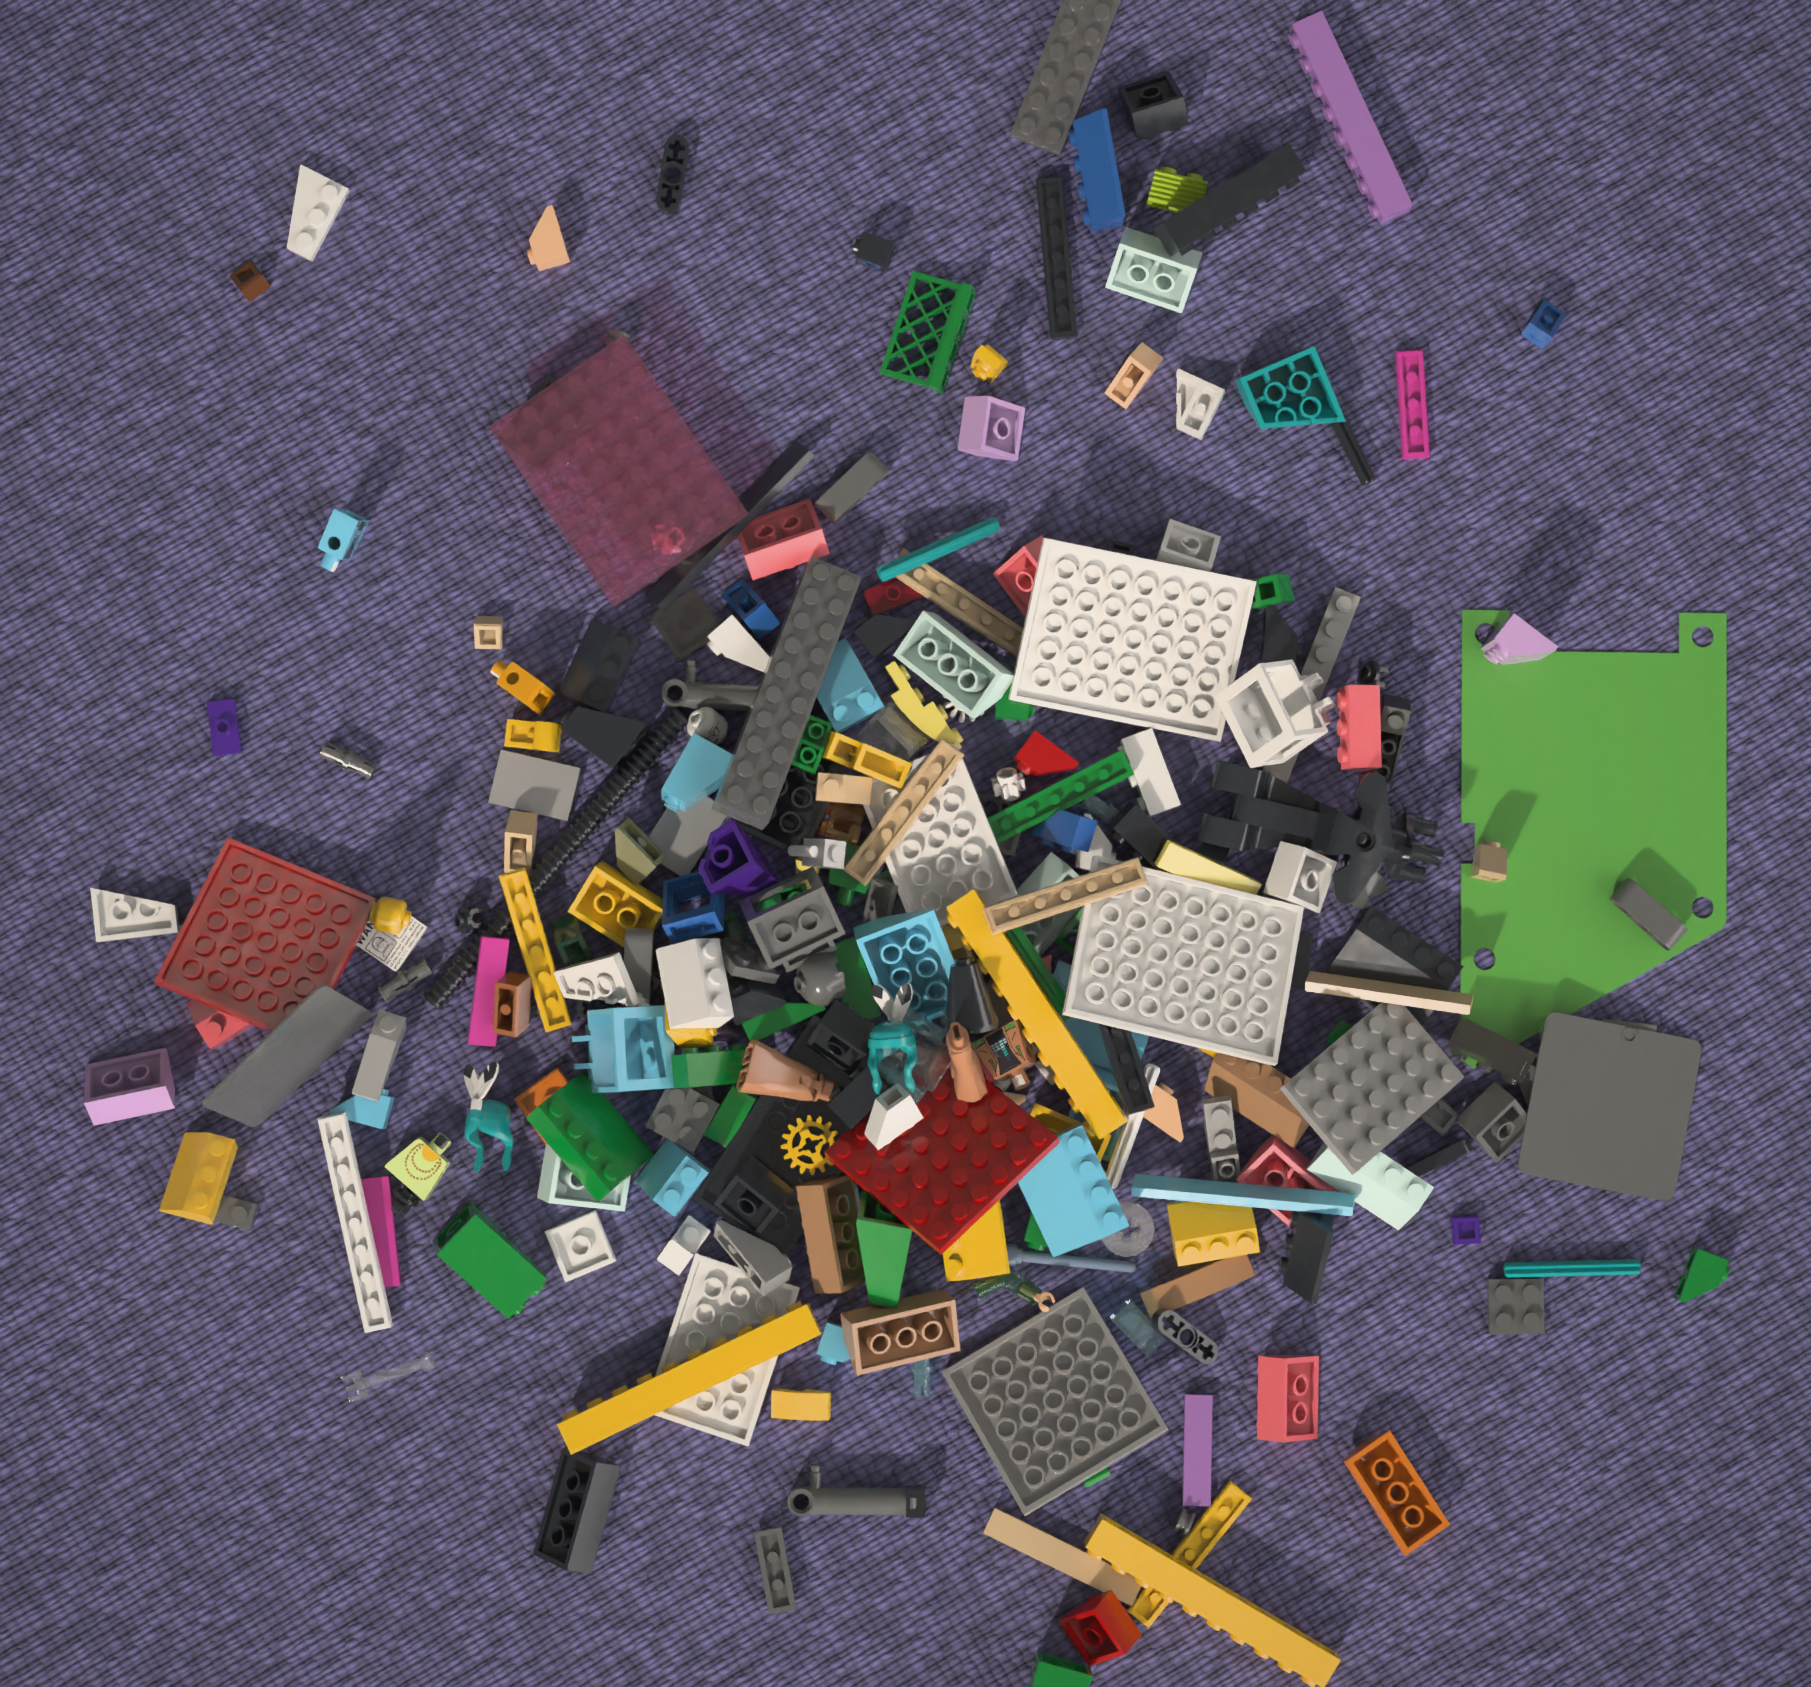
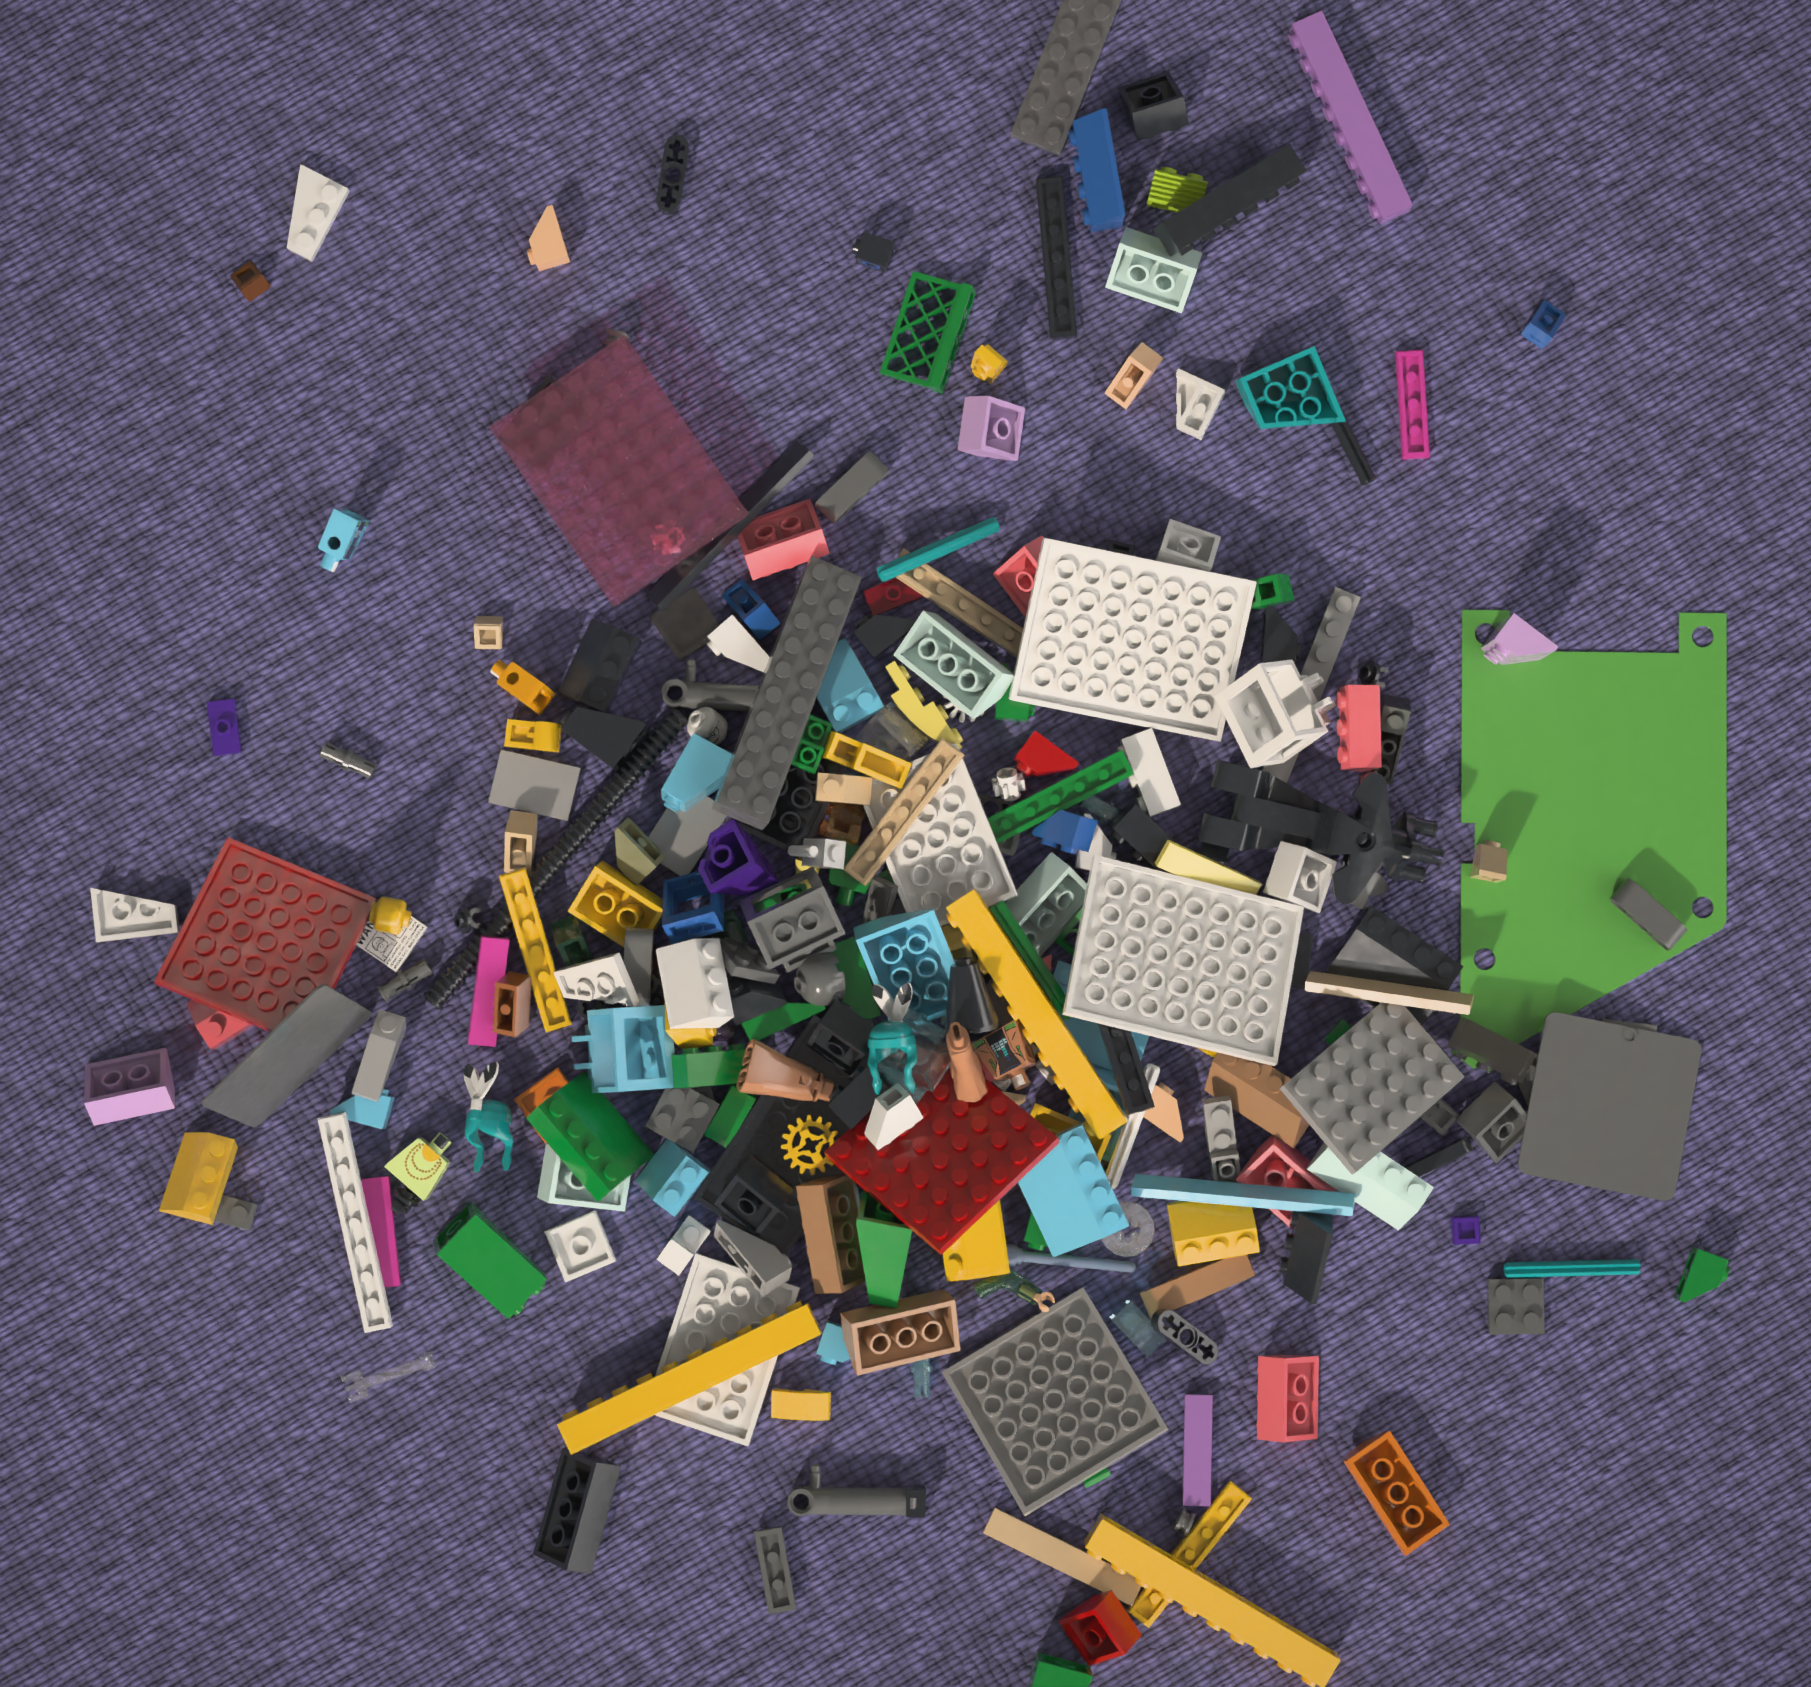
(1064, 896): tan tile -> none

